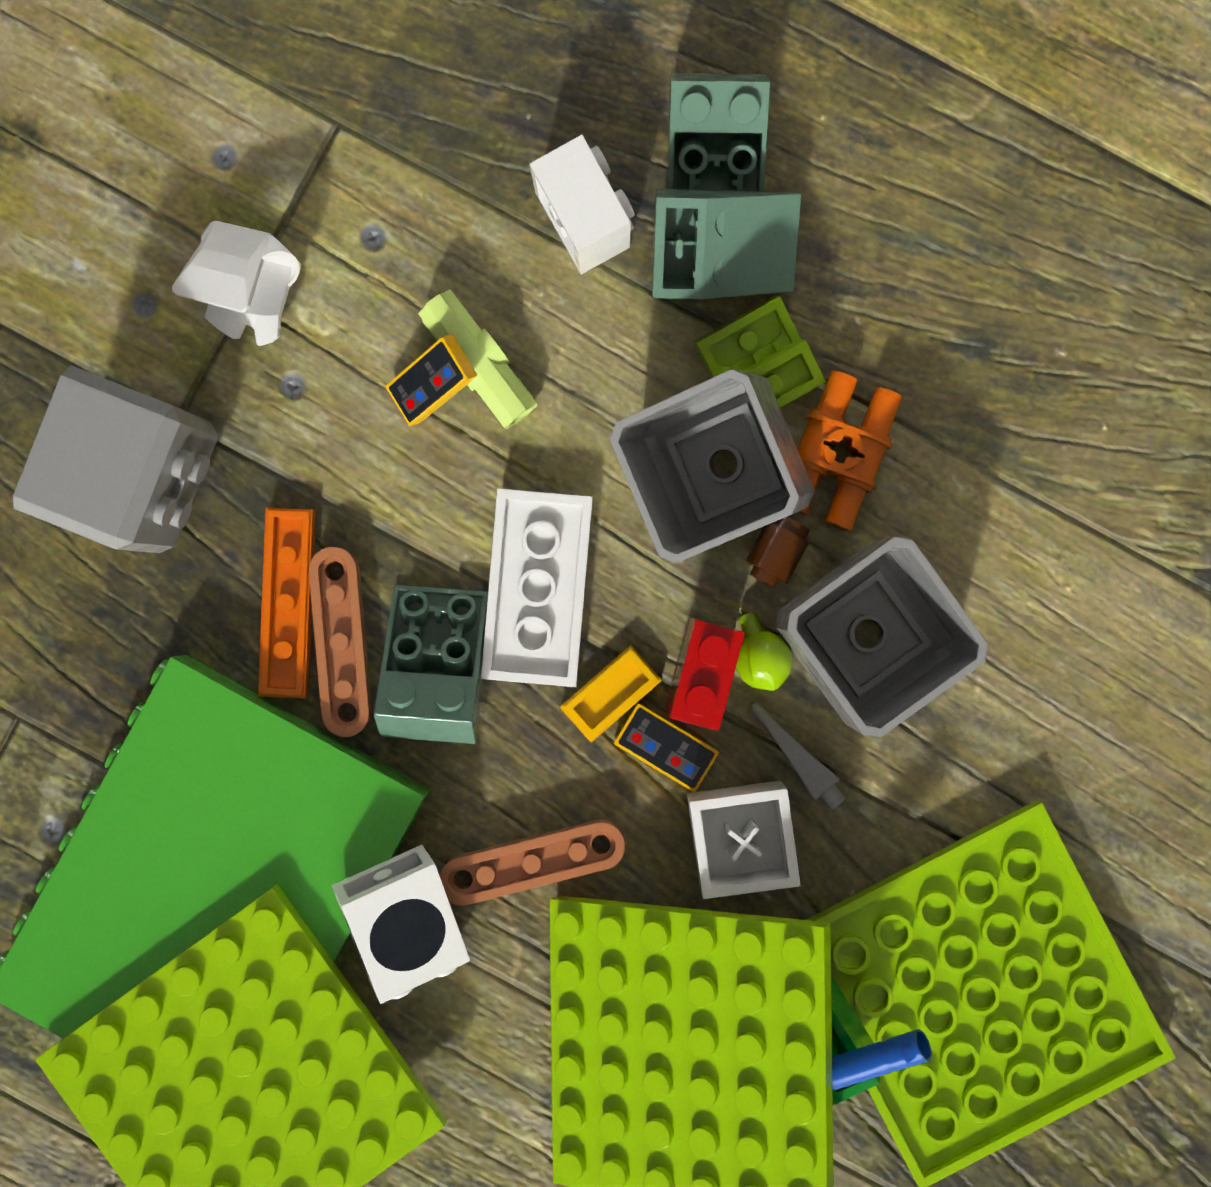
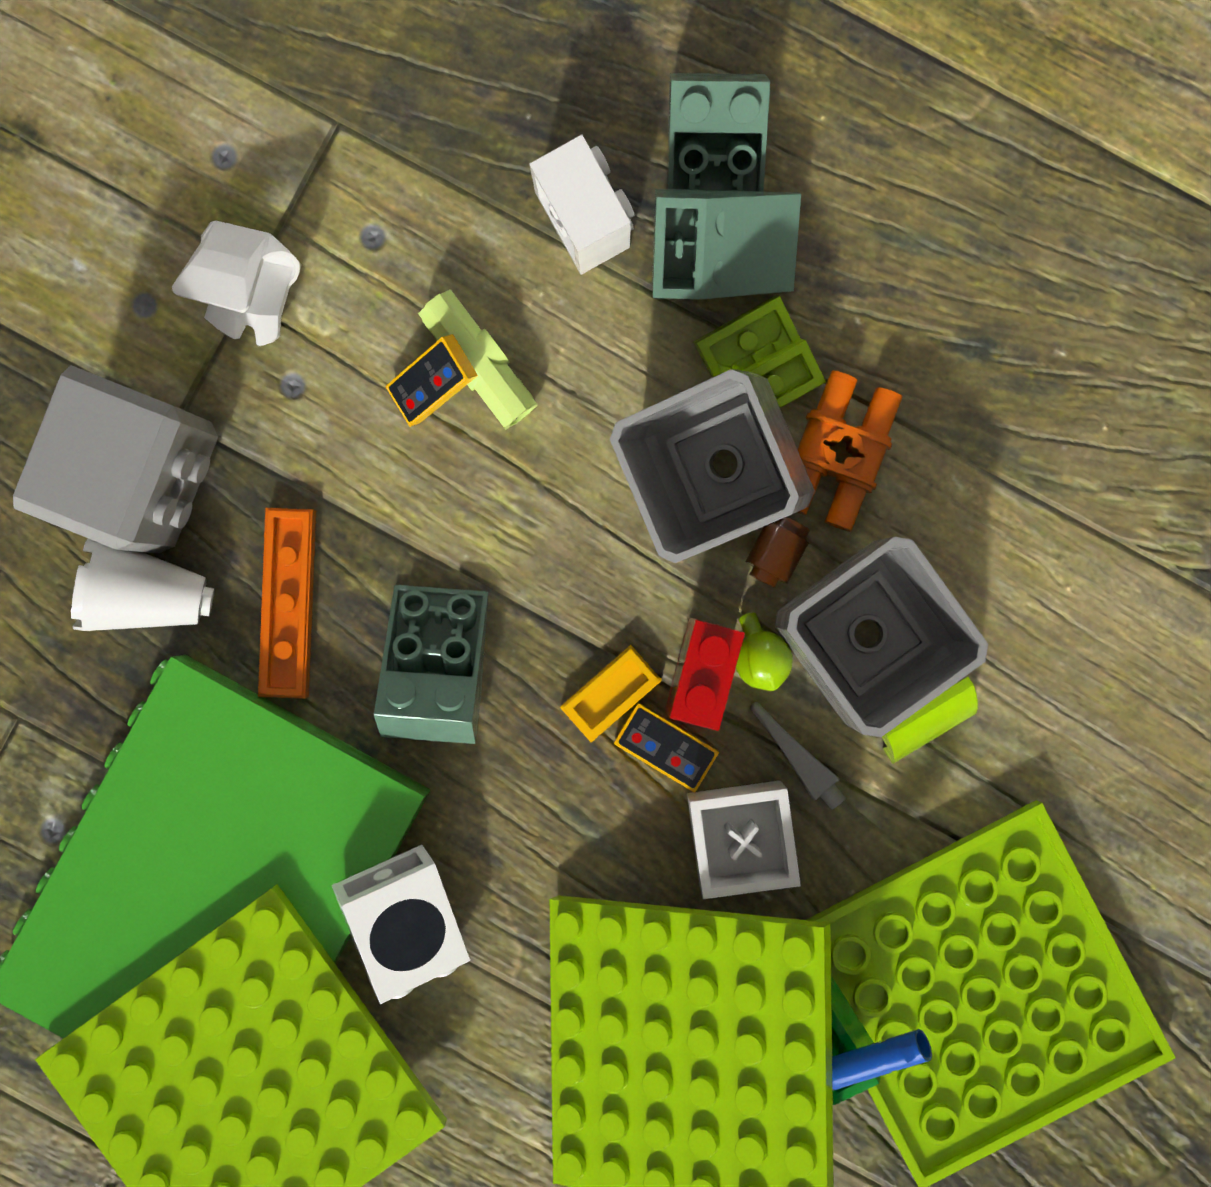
(135, 592): none -> white cone
(340, 641): nougat plate -> none
(532, 862): nougat plate -> none
(536, 587): white plate -> none
(932, 720): none -> lime slope

